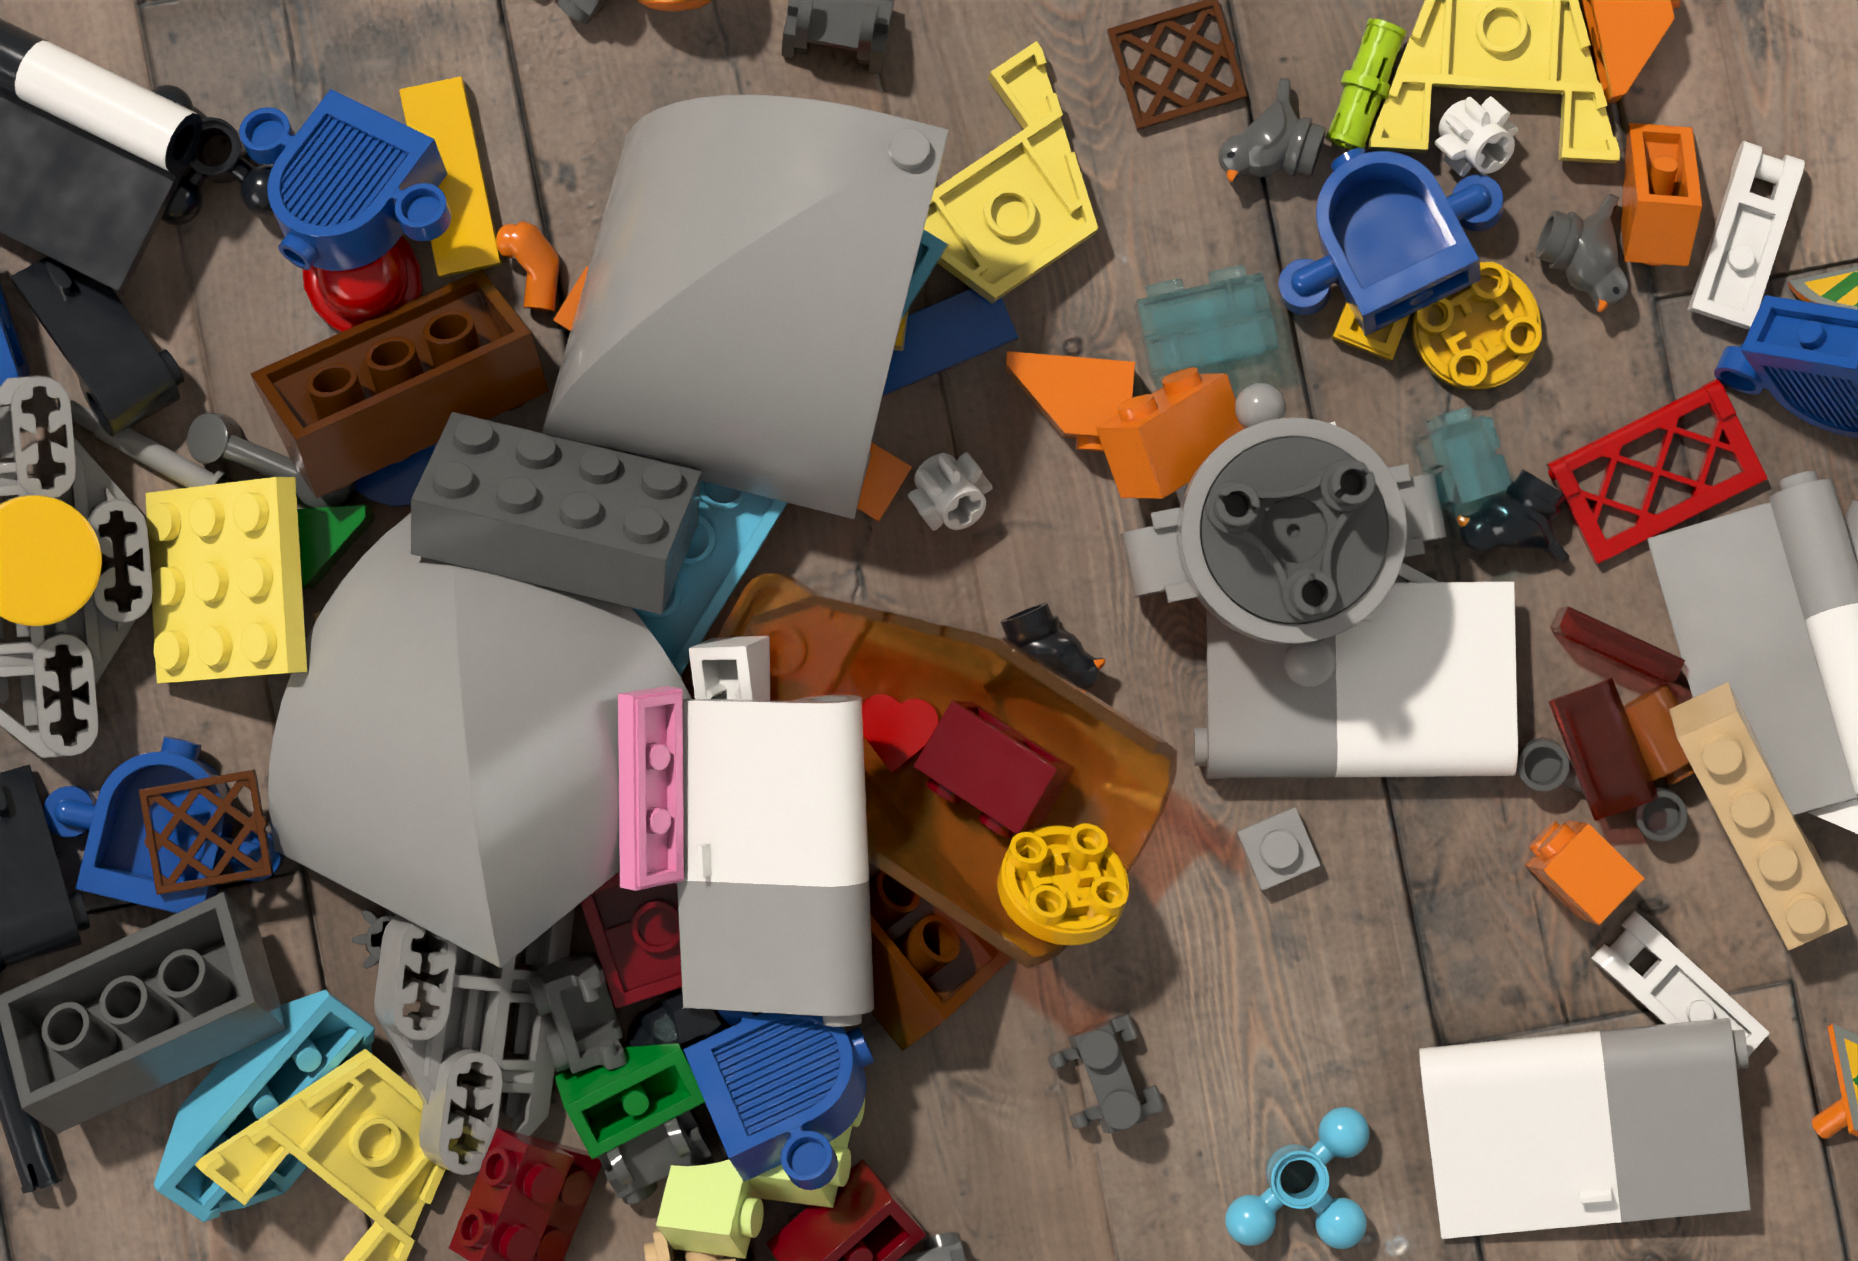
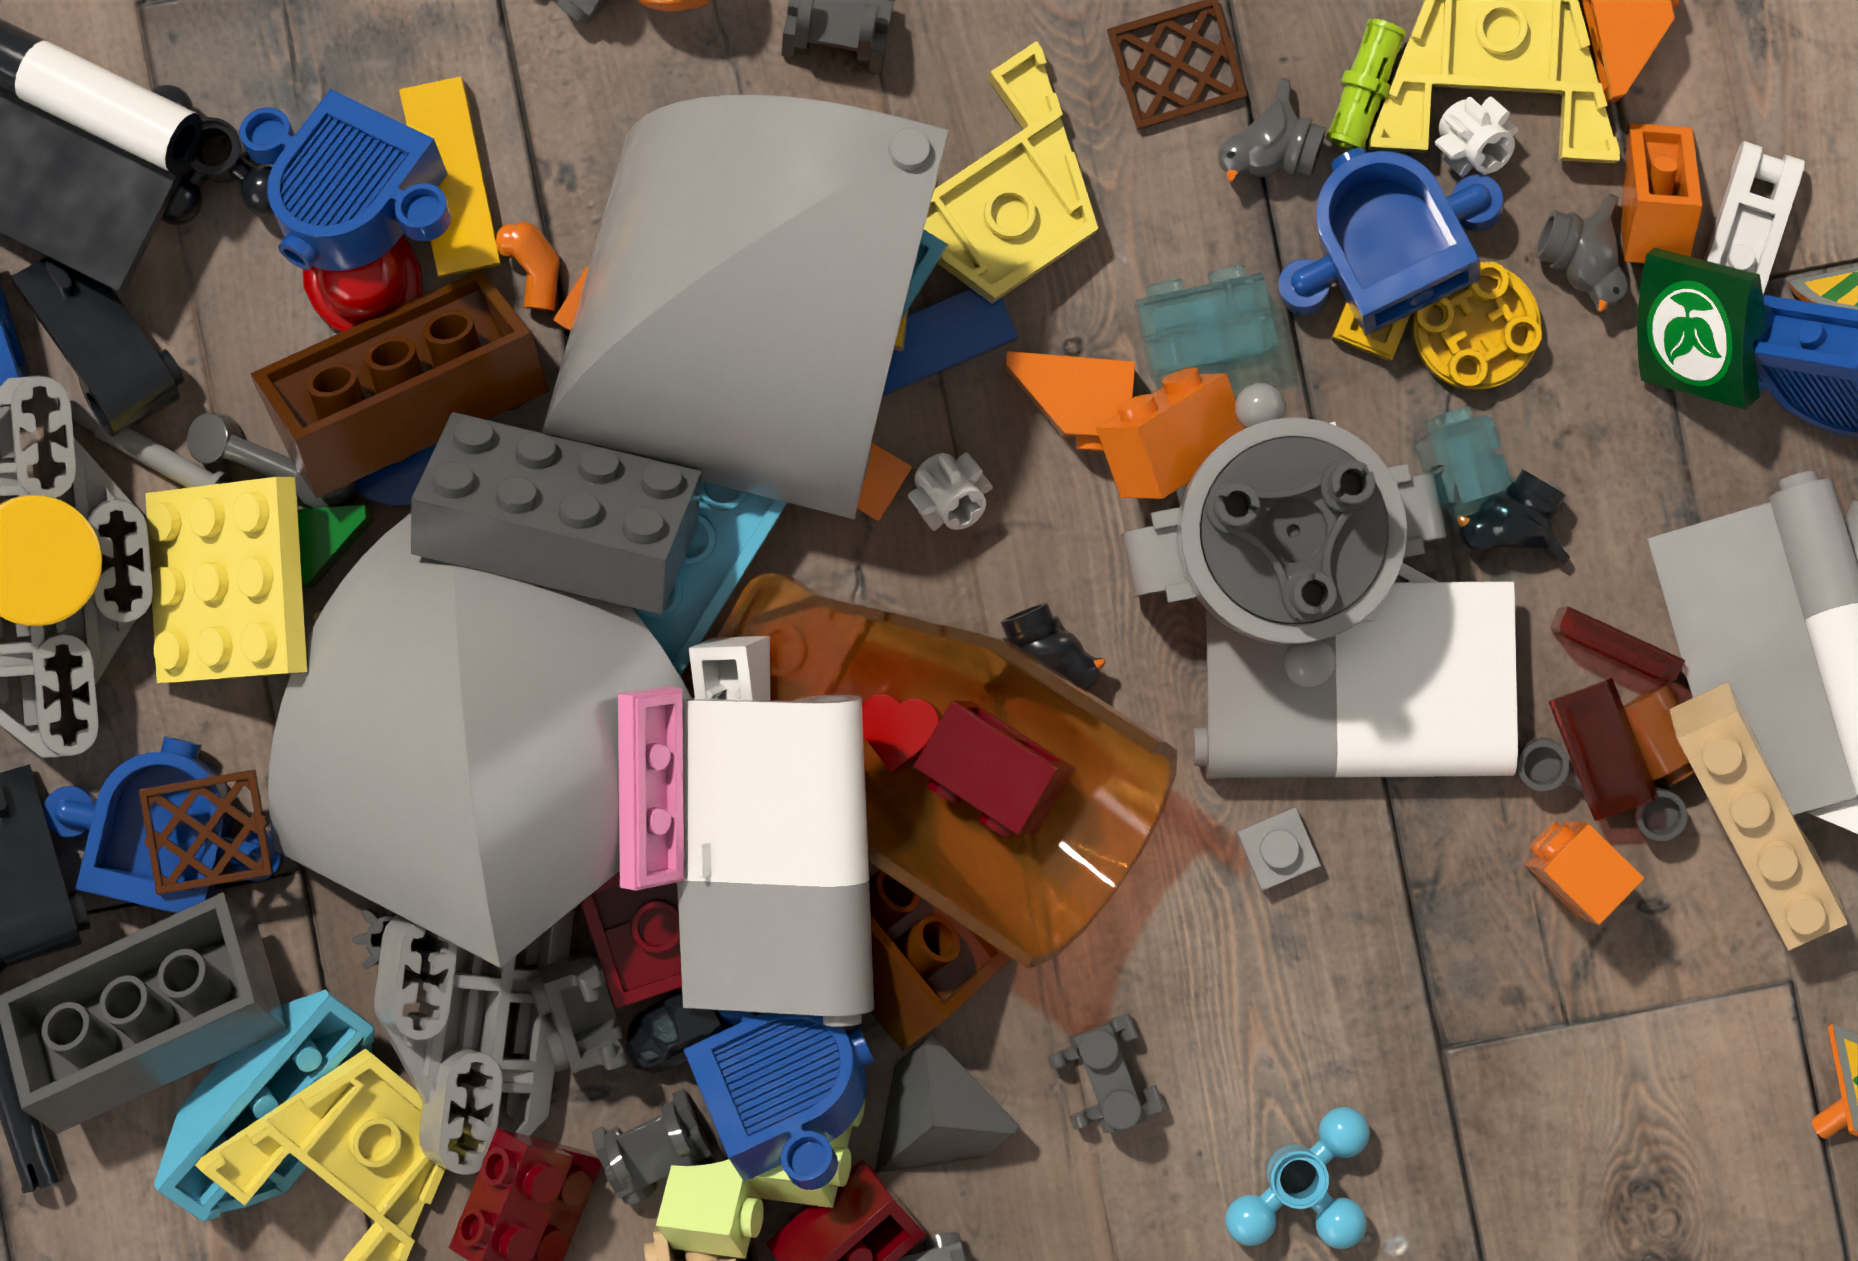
(630, 1099): green slope -> none
(938, 1113): none -> dark grey slope
(1063, 884): yellow tile -> none
(1586, 1128): door -> none
(1673, 985): white plate -> none
(1700, 327): none -> slope
(1702, 496): red window -> none

